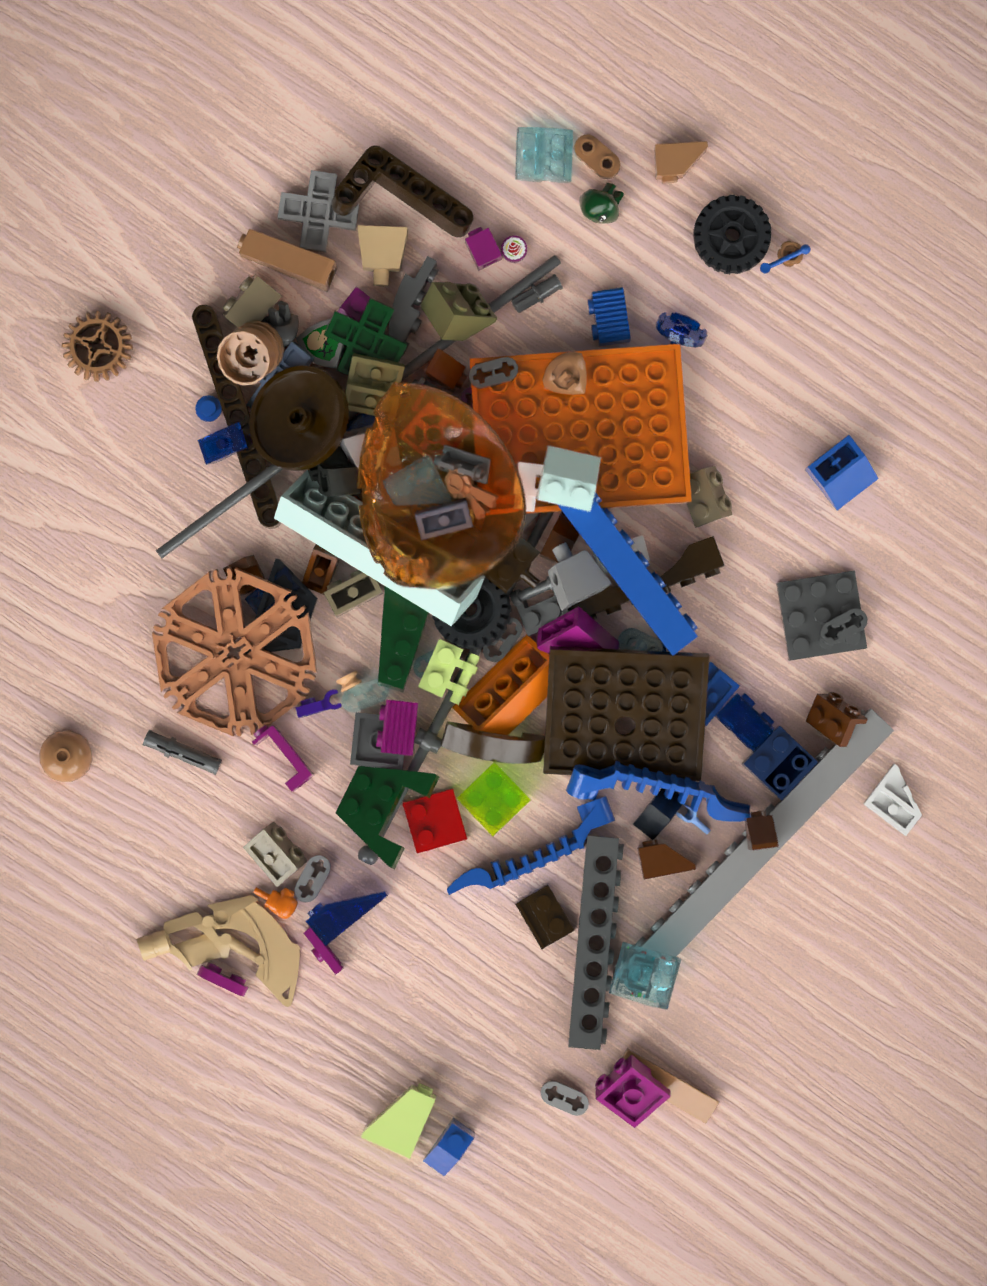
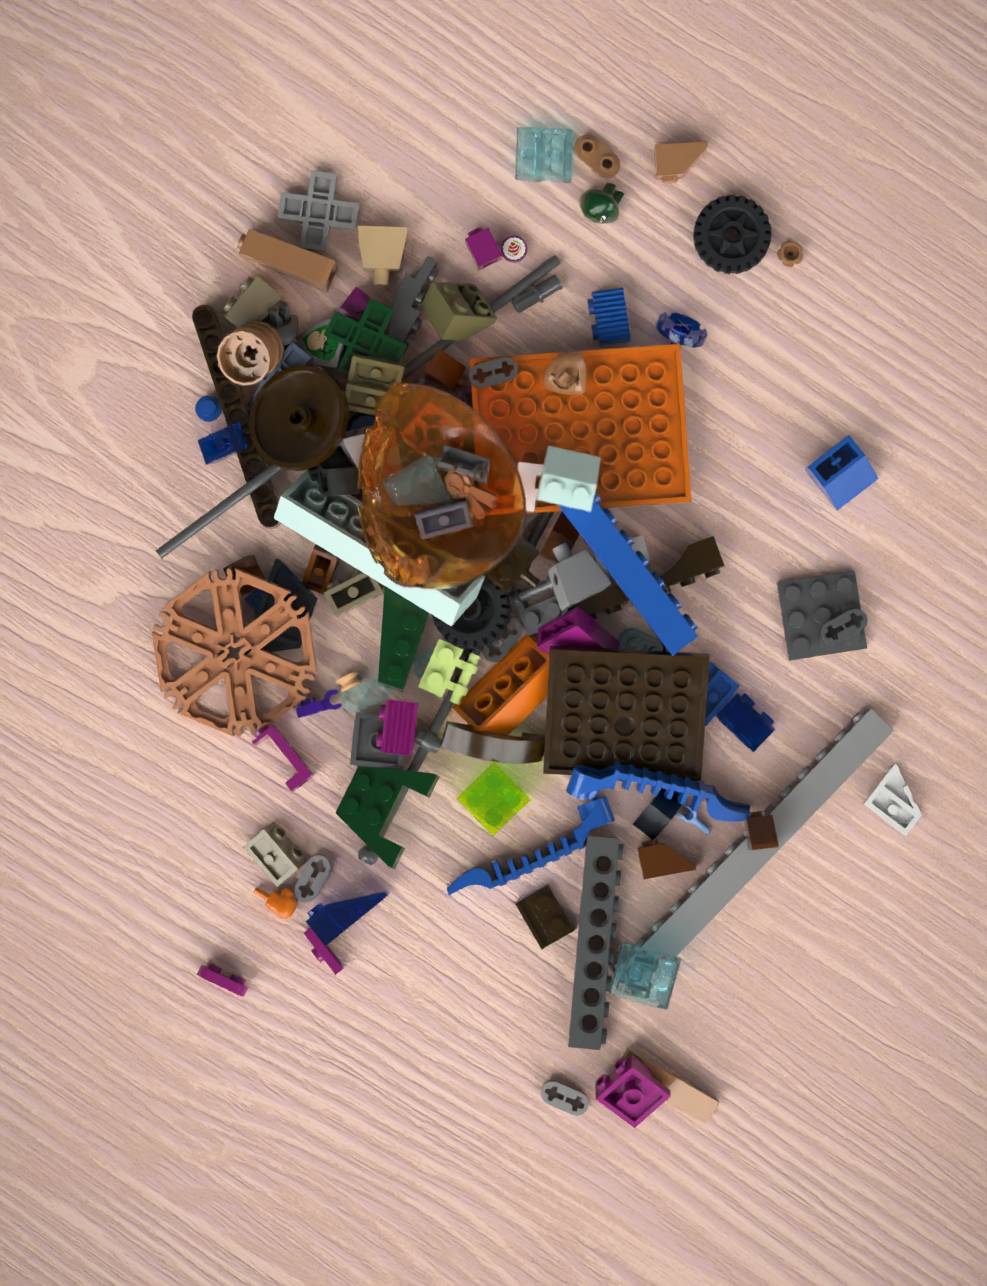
(65, 756): medium nougat cylinder -> none
(101, 334): medium nougat gear -> none
(172, 748): dark grey pin -> none
(277, 956): tan piece -> none
(401, 189): dark brown beam -> none
(402, 1121): yellowish green slope -> none
(434, 821): red plate -> none
(449, 1147): blue slope -> none
(708, 497): dark tan bracket -> none
(765, 267): blue hinge -> none
(779, 763): dark blue slope -> none
(834, 717): reddish brown bracket -> none

